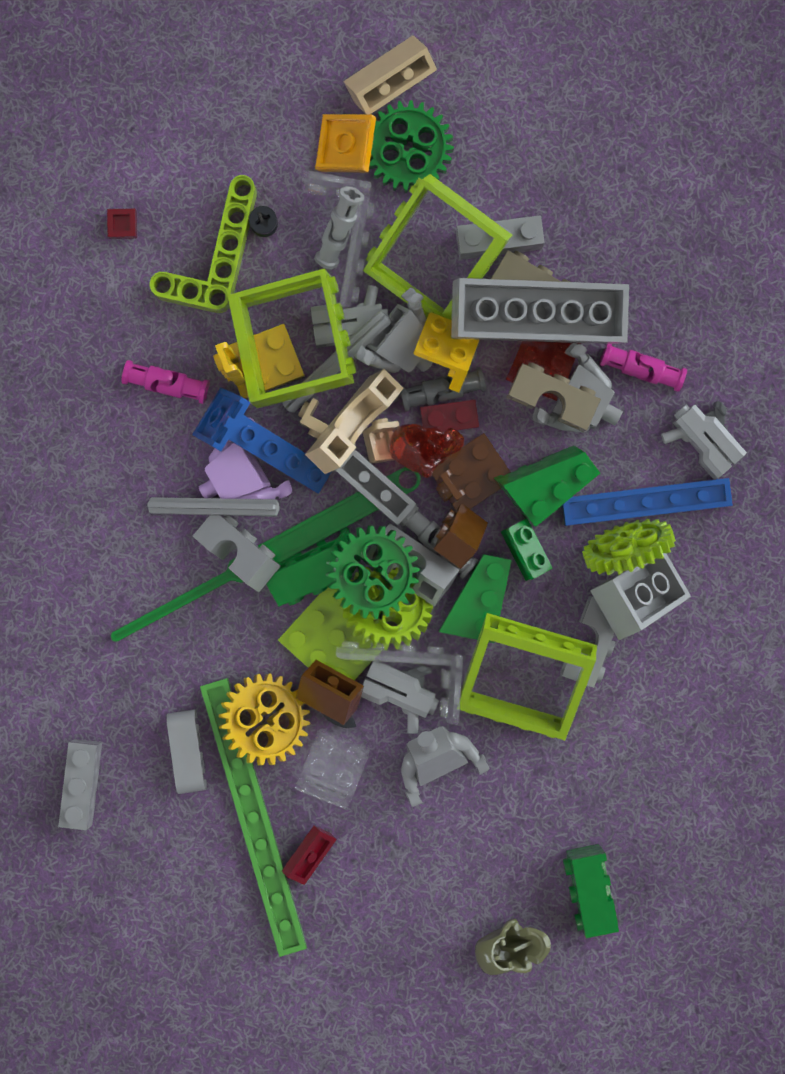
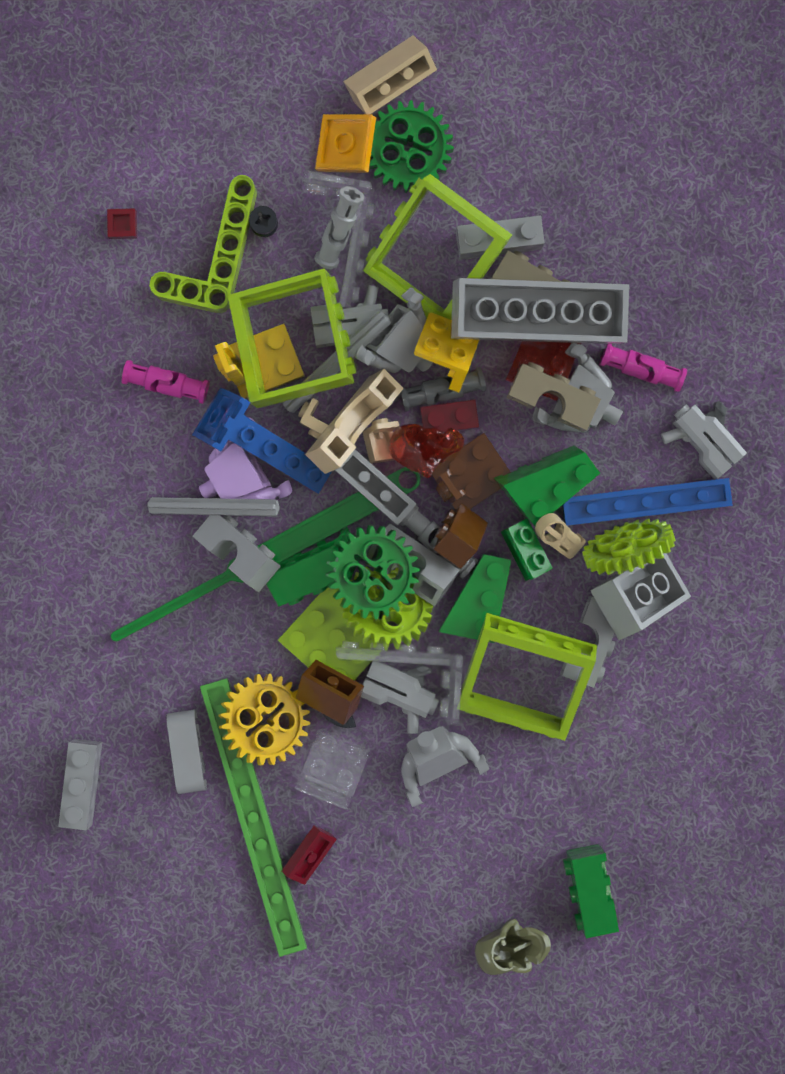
(559, 538): none -> tan piece

